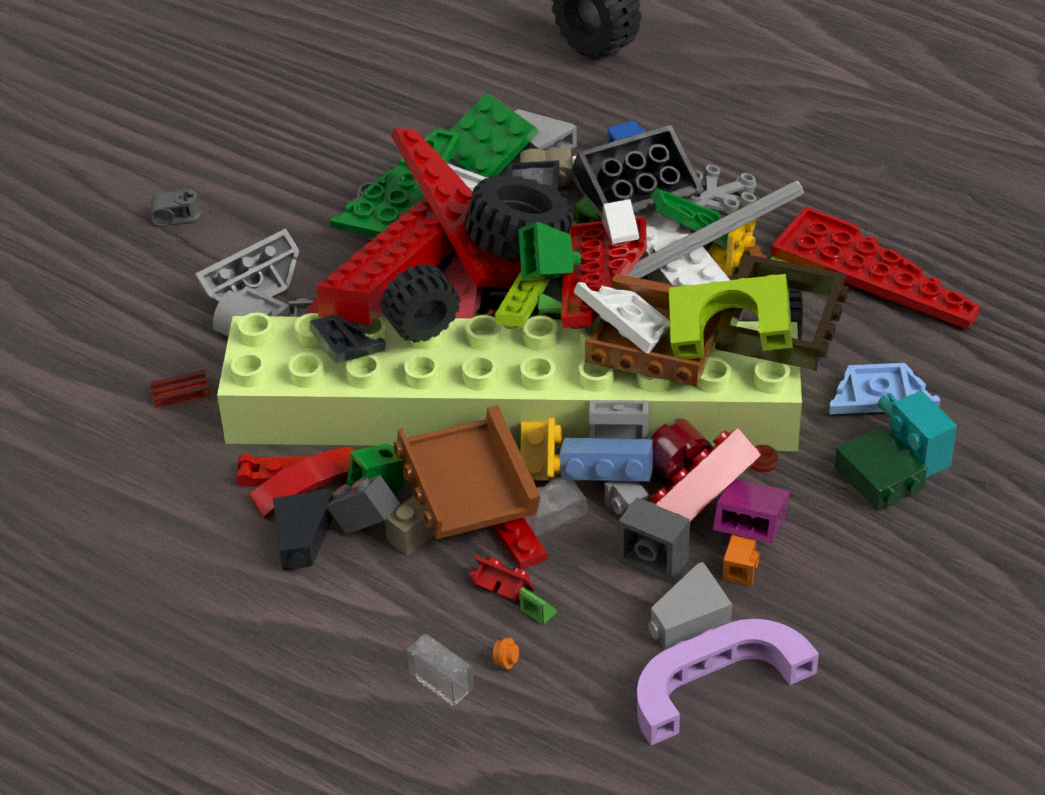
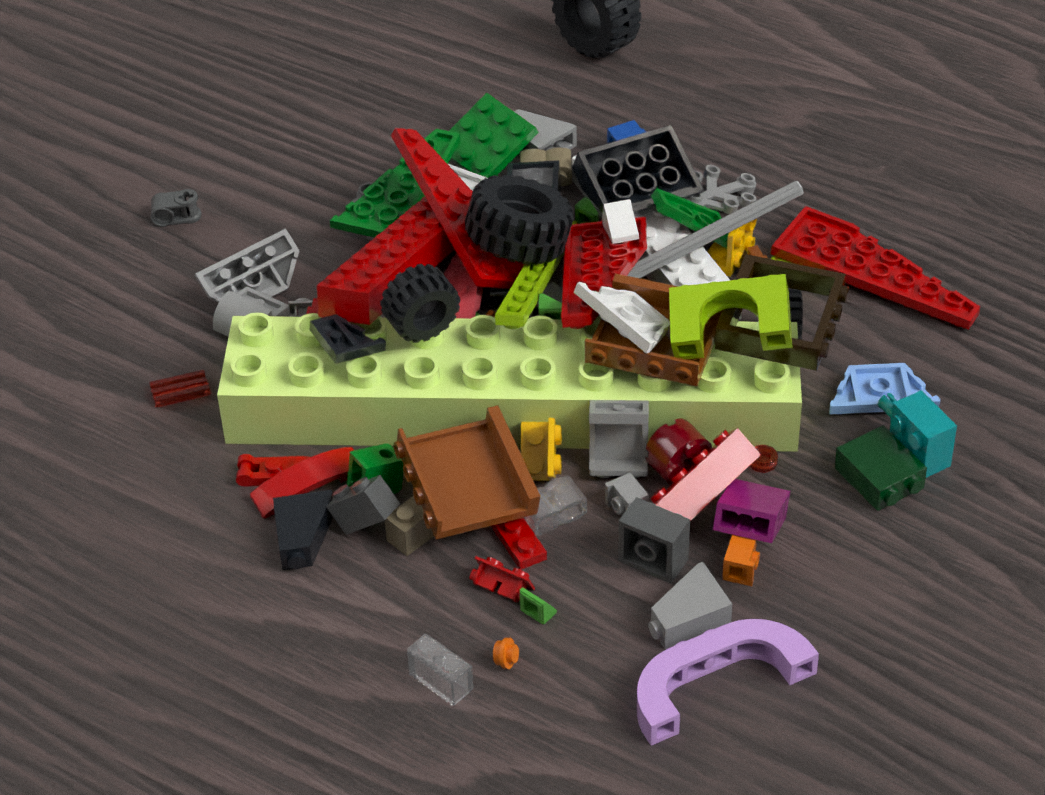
(546, 253): green torso -> none
(606, 459): medium blue brick -> none

